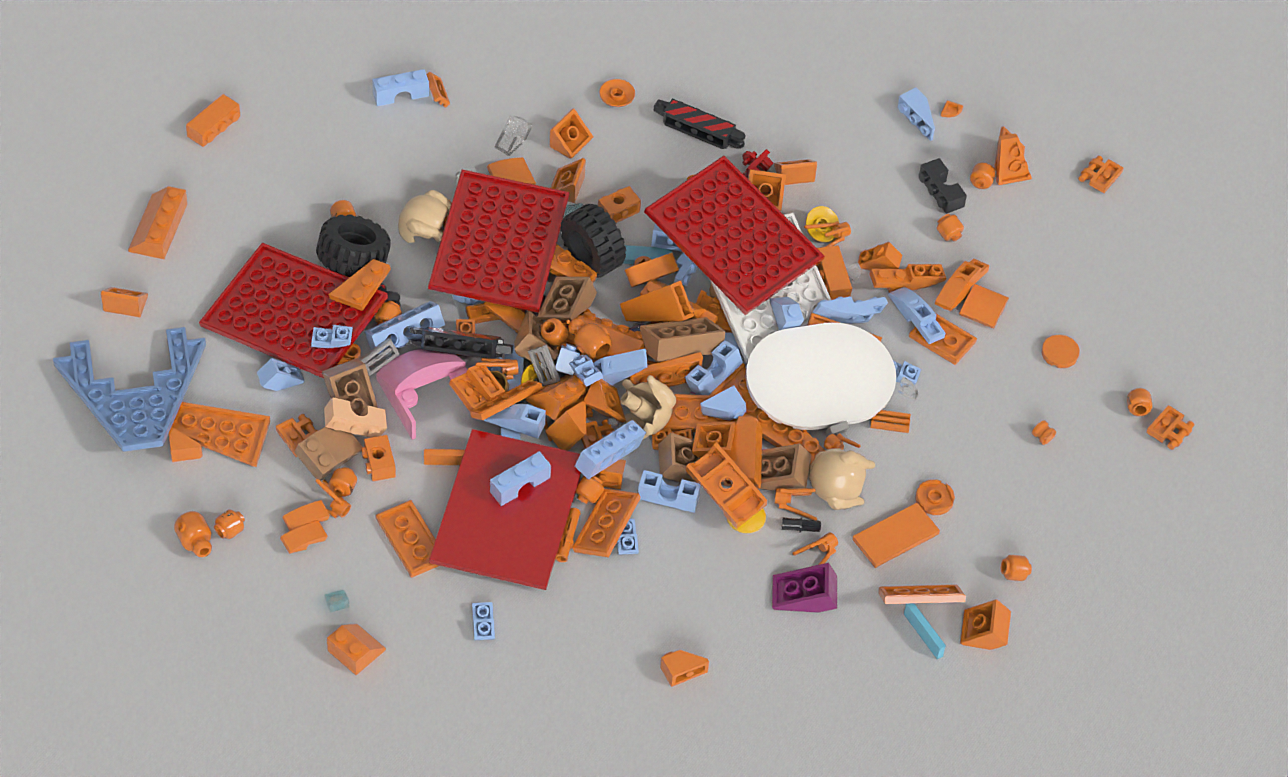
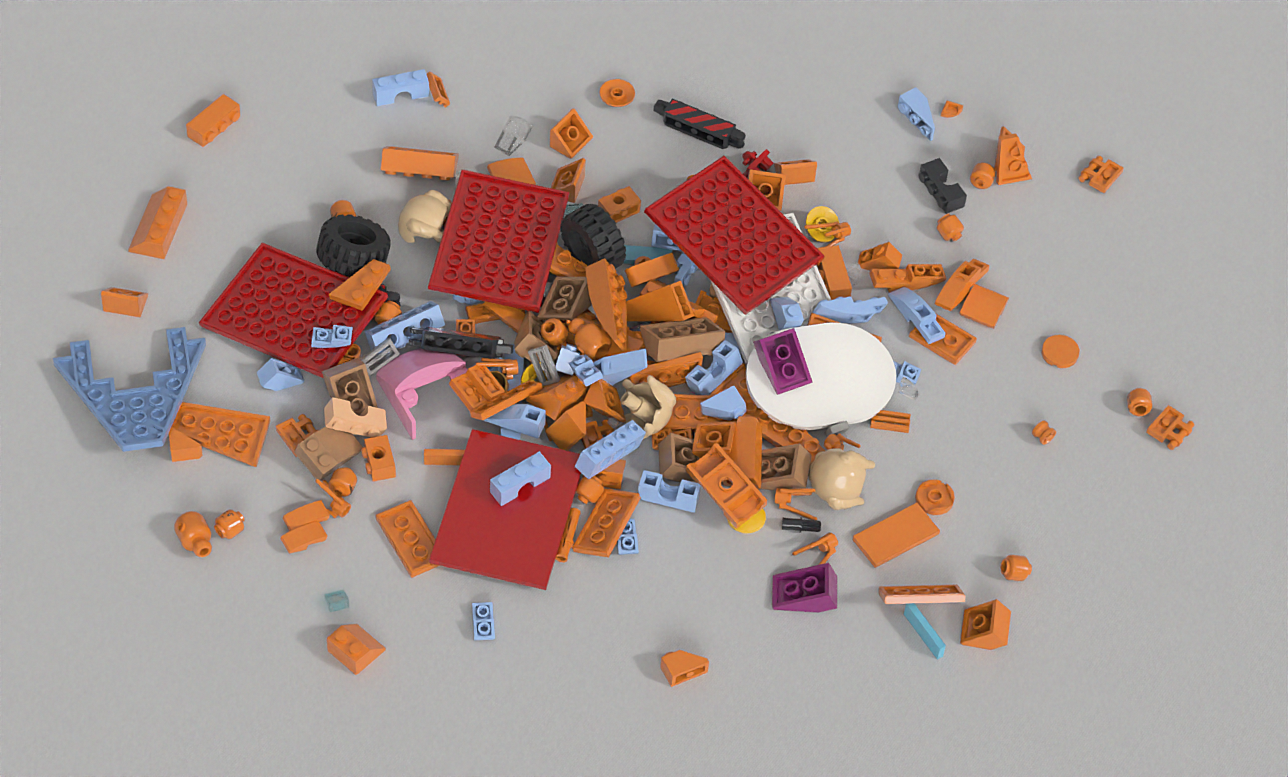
(419, 162): none -> orange slope
(608, 299): none -> orange wedge
(783, 361): none -> magenta slope

